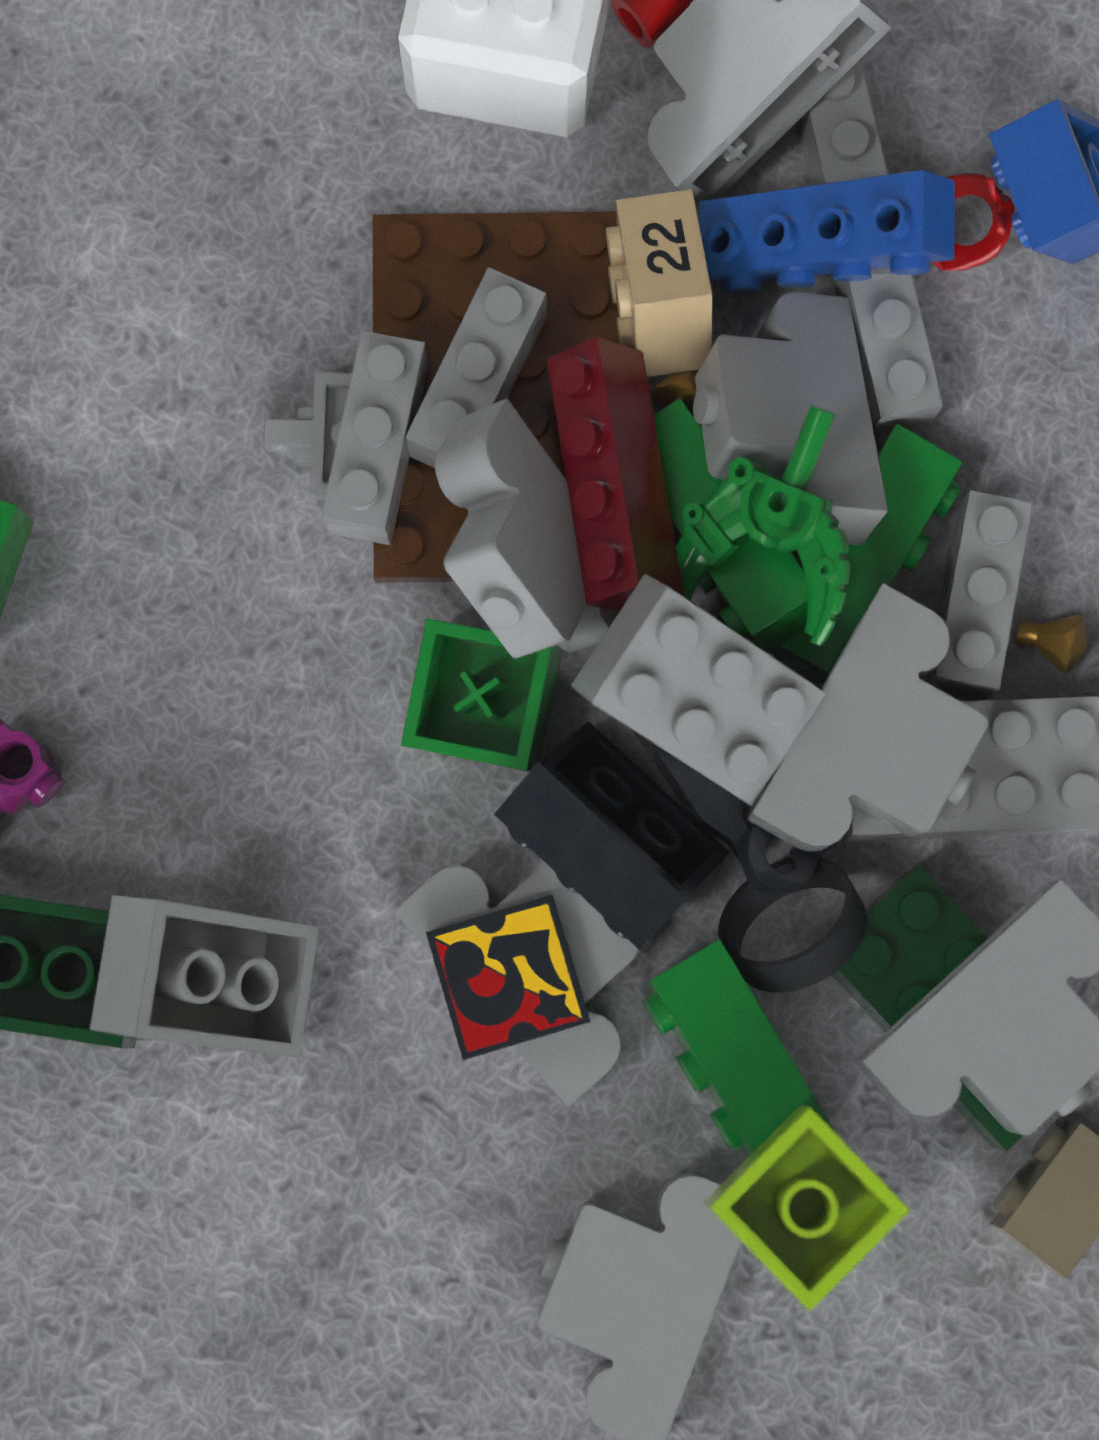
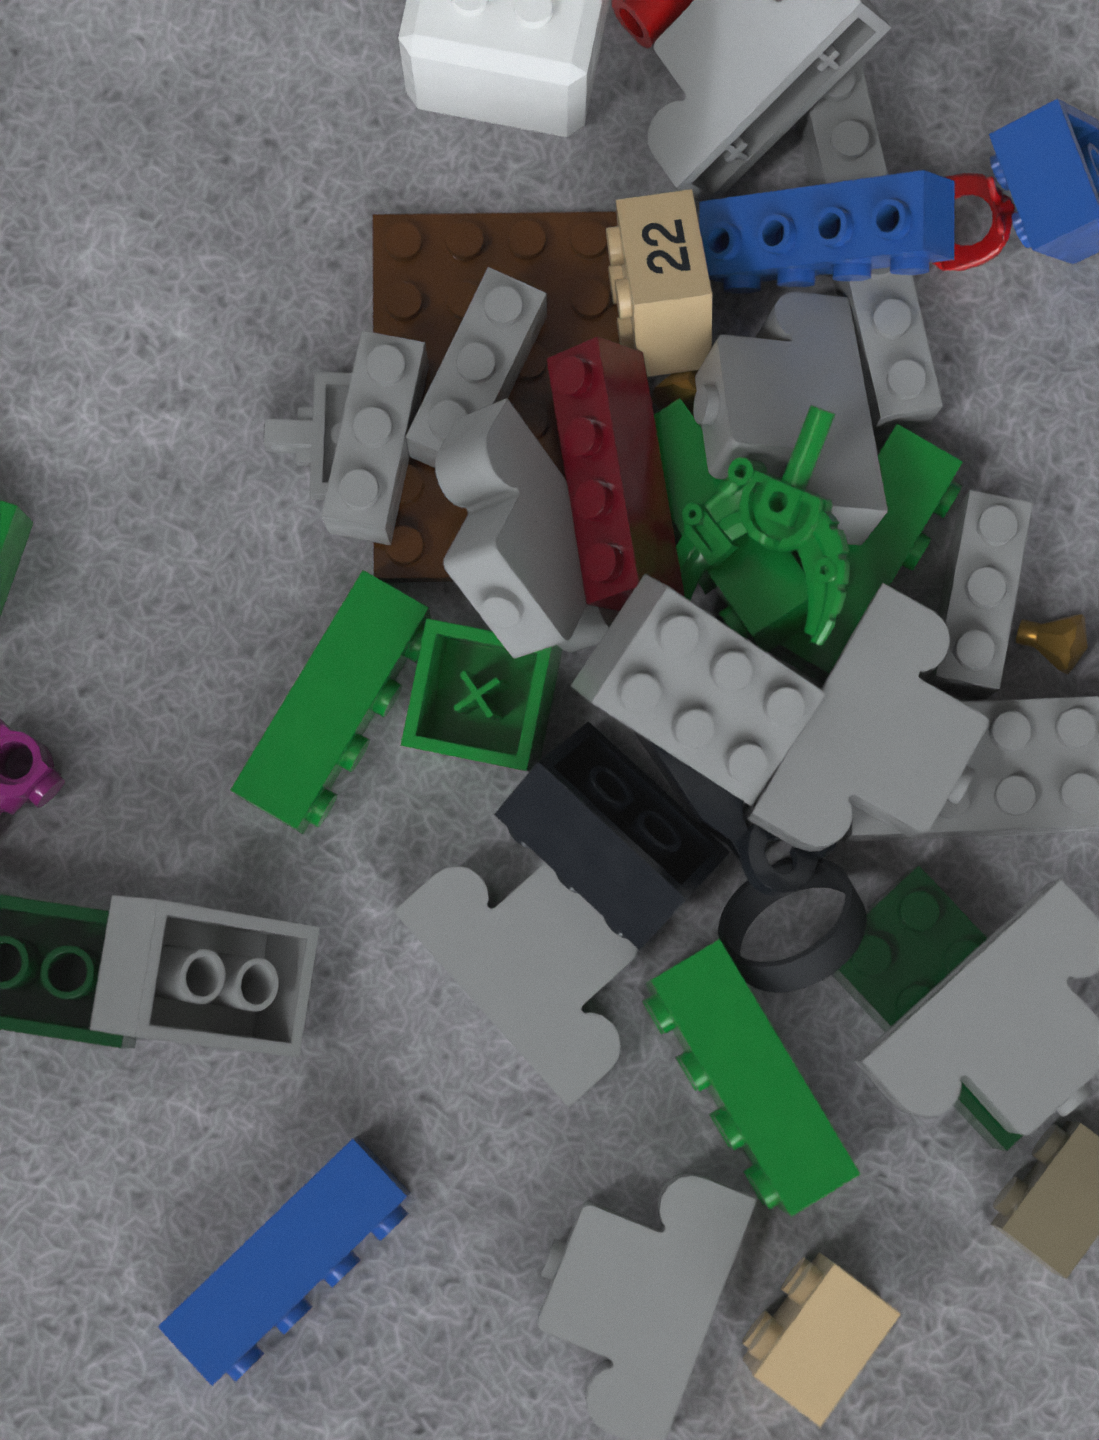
(284, 1261): none -> blue brick
(333, 703): none -> green brick
(507, 977): tile -> none
(807, 1206): lime brick -> none
(817, 1337): none -> tan brick

